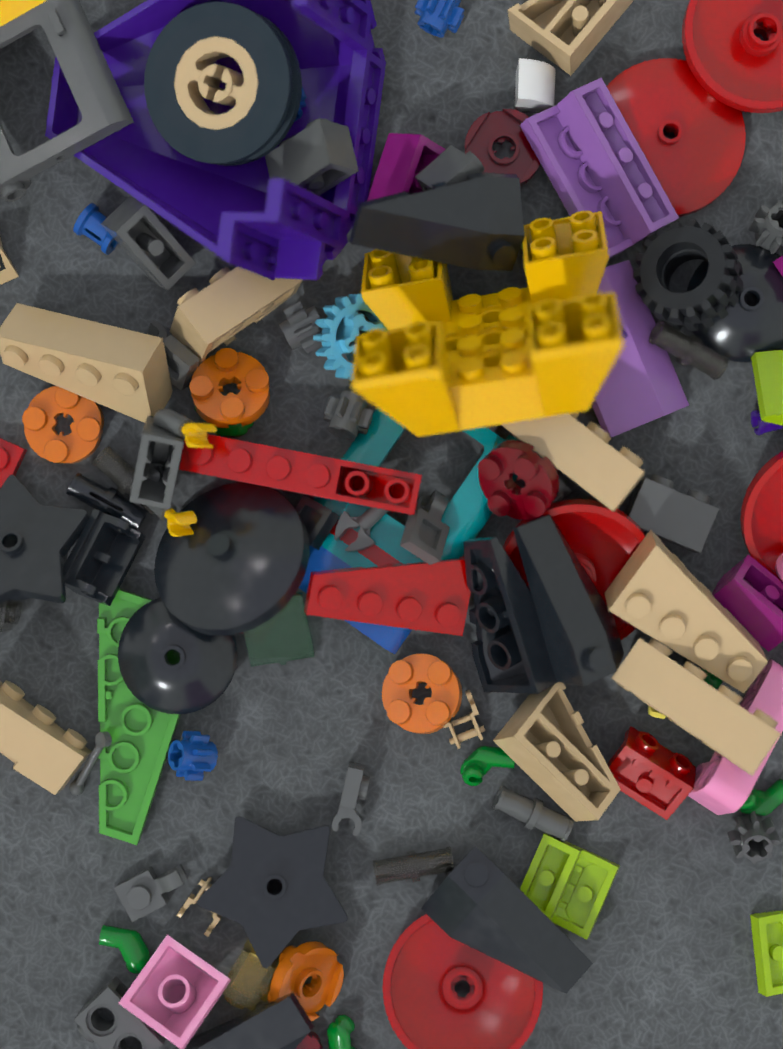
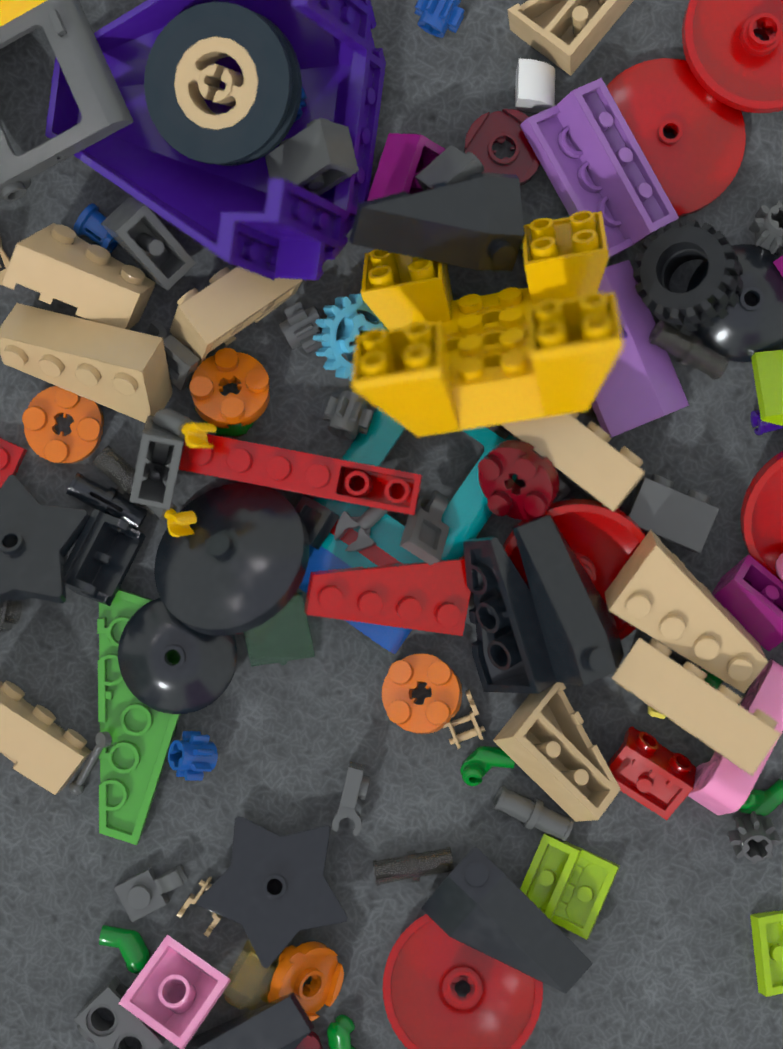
(79, 275): none -> tan wedge

